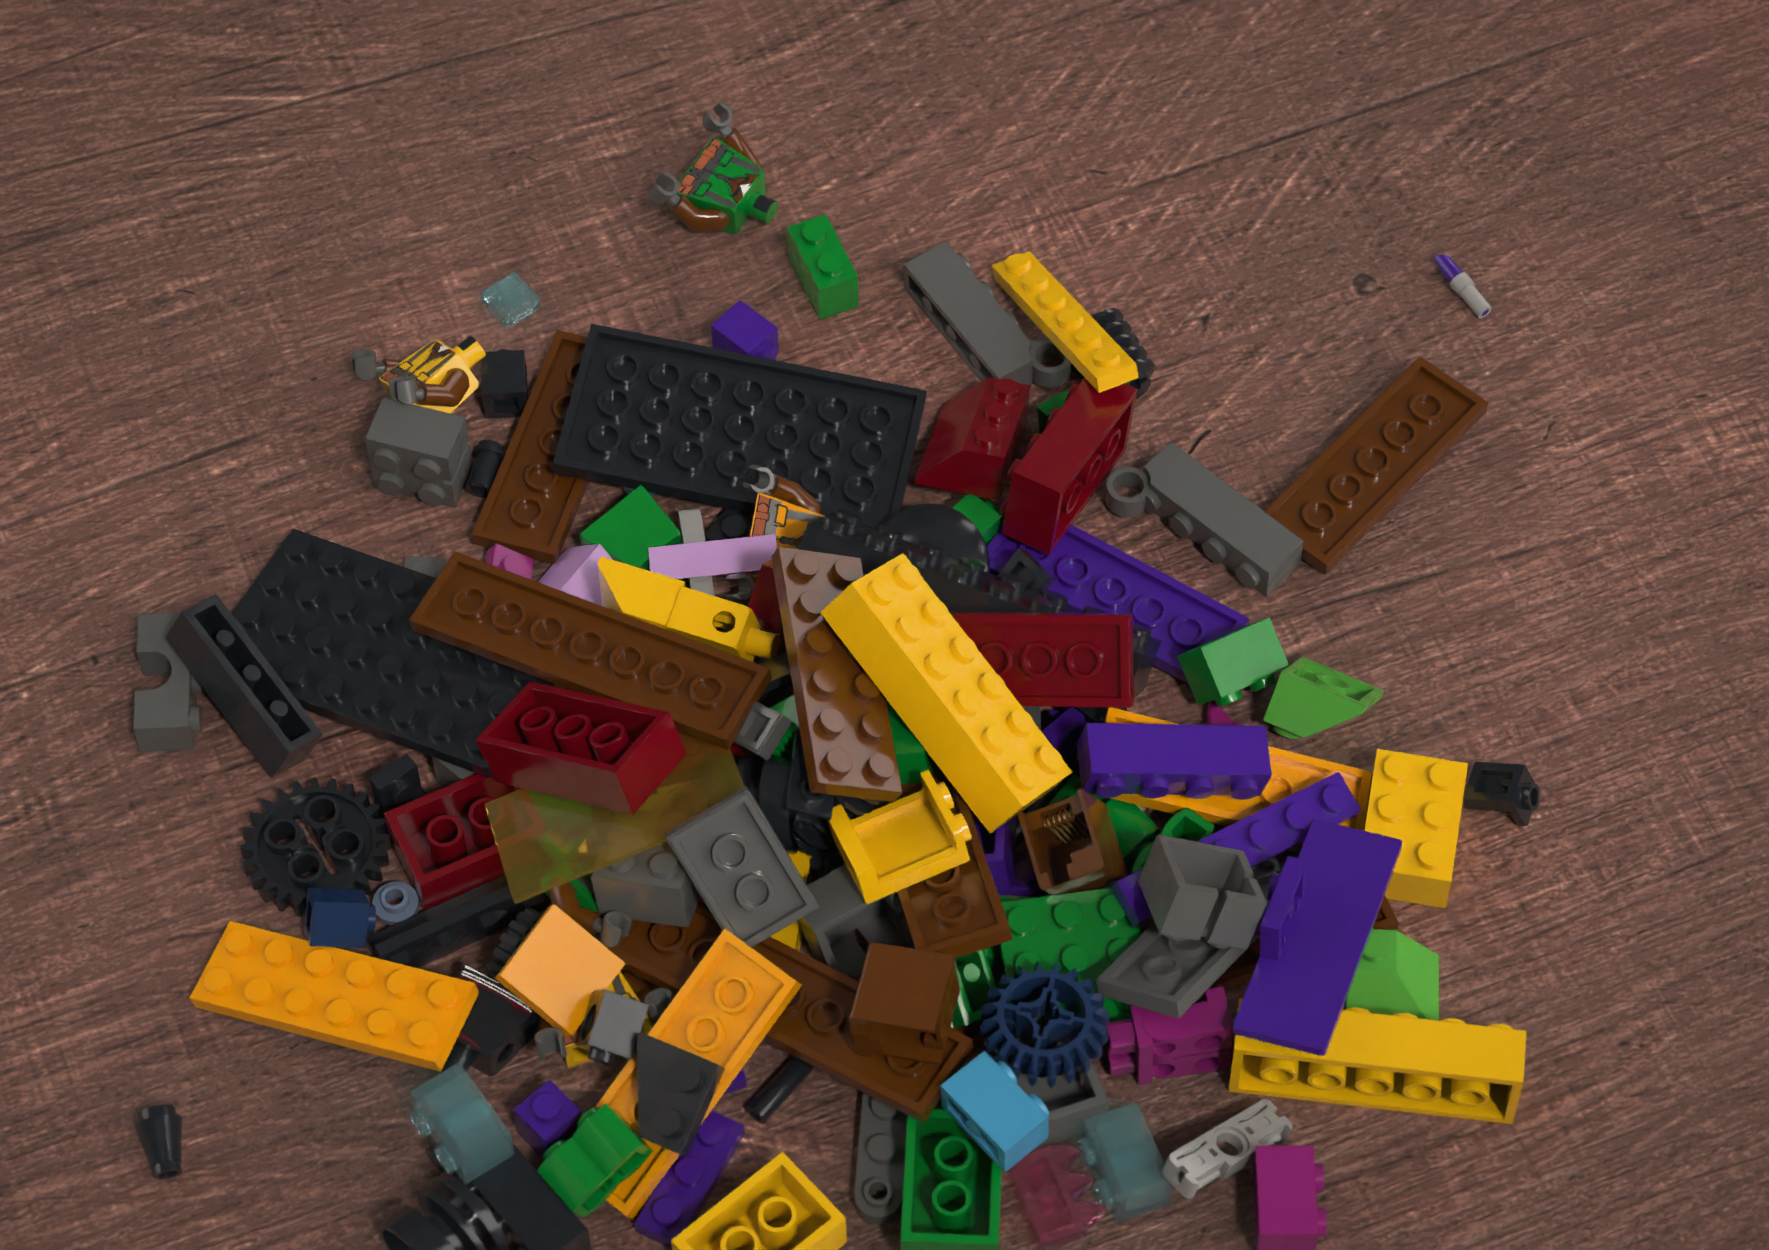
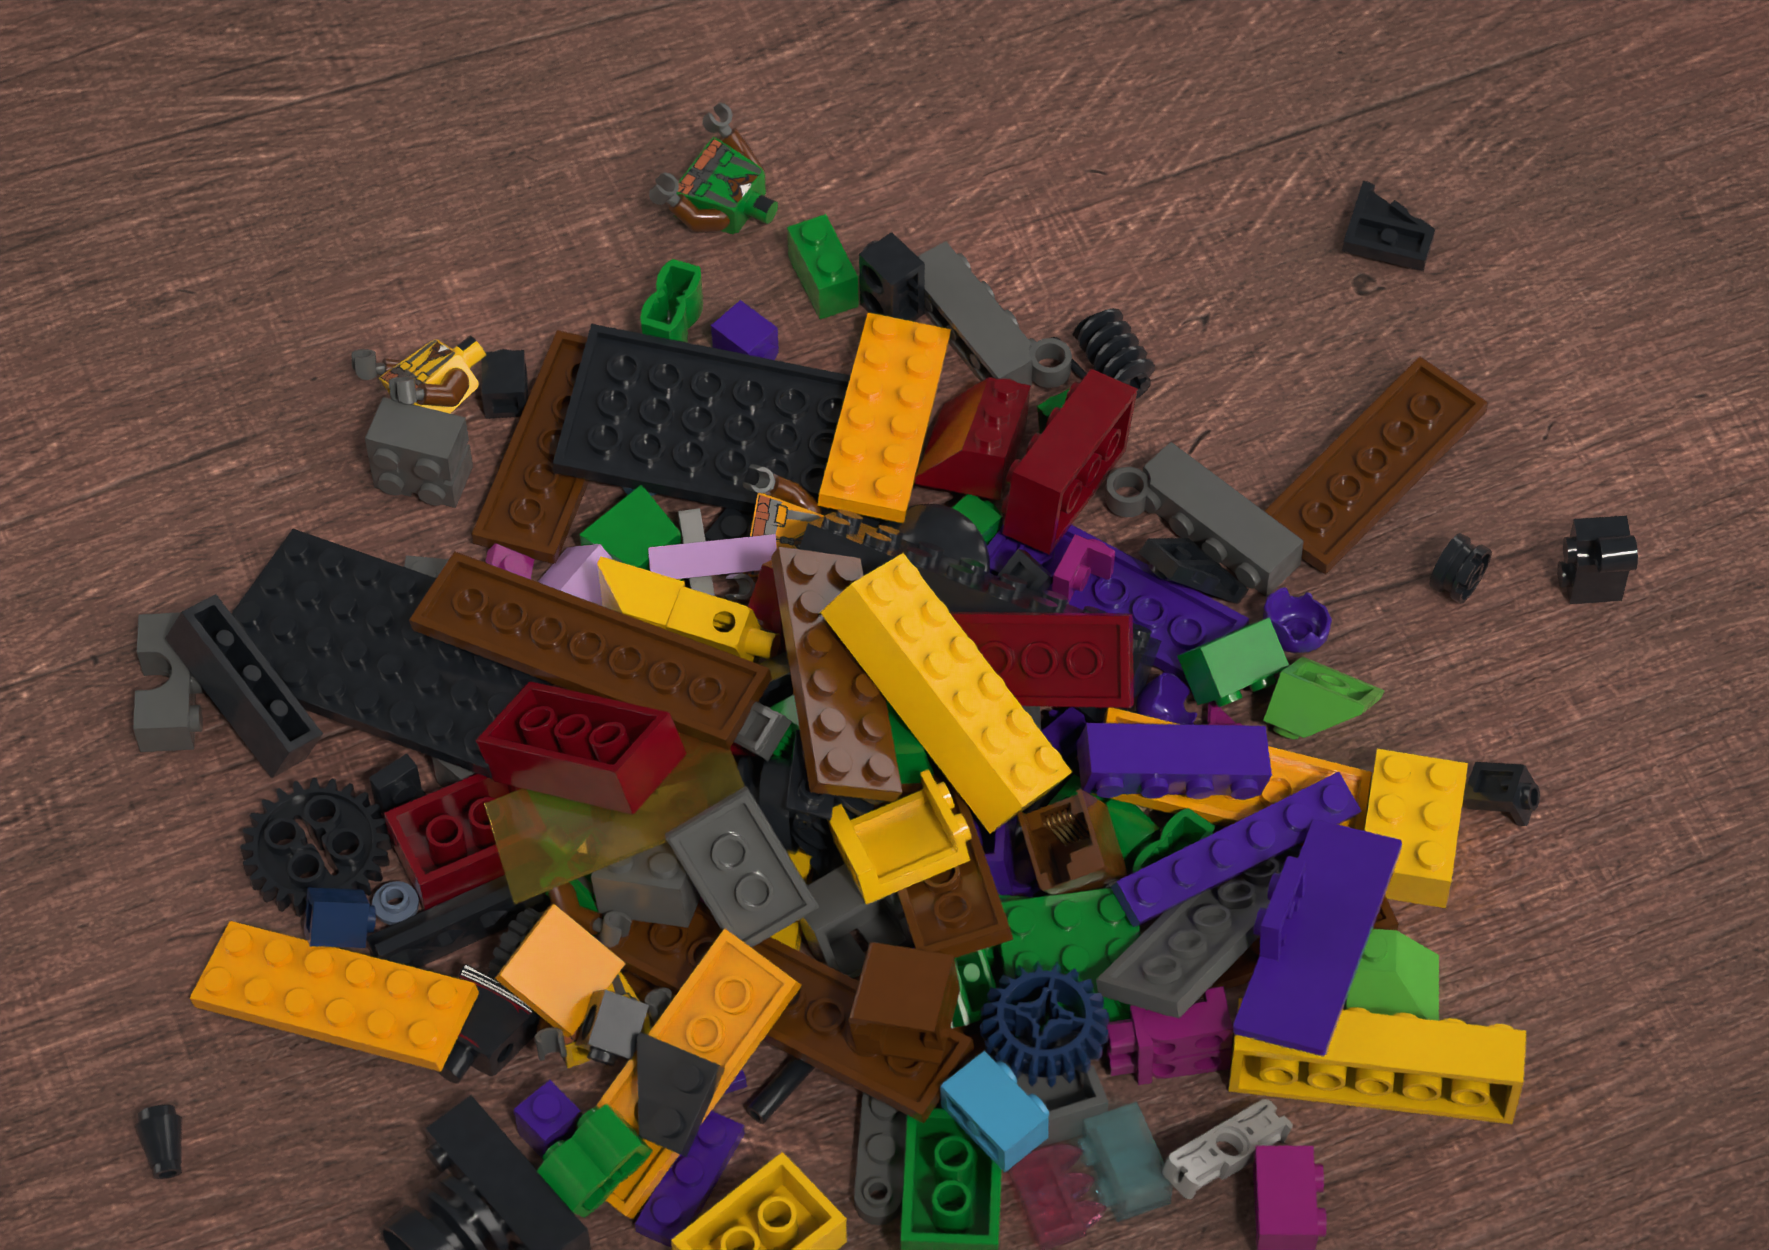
(461, 1124): clear light blue brick -> none
(487, 459): black pin -> none
(510, 300): clear light blue plate -> none
(675, 303): none -> green brick
(884, 418): none -> light orange plate
(892, 279): none -> black brick
(1064, 321): yellow plate -> none
(1080, 560): none -> magenta bracket
(1165, 700): none -> dark purple hair
(1187, 564): none -> black wing
(1202, 892): dark grey piece -> none
(1298, 621): none -> dark purple hair
(1387, 231): none -> black wing
(1460, 568): none -> black wheel
(1463, 285): light grey piece -> none
(1597, 559): none -> black hinge

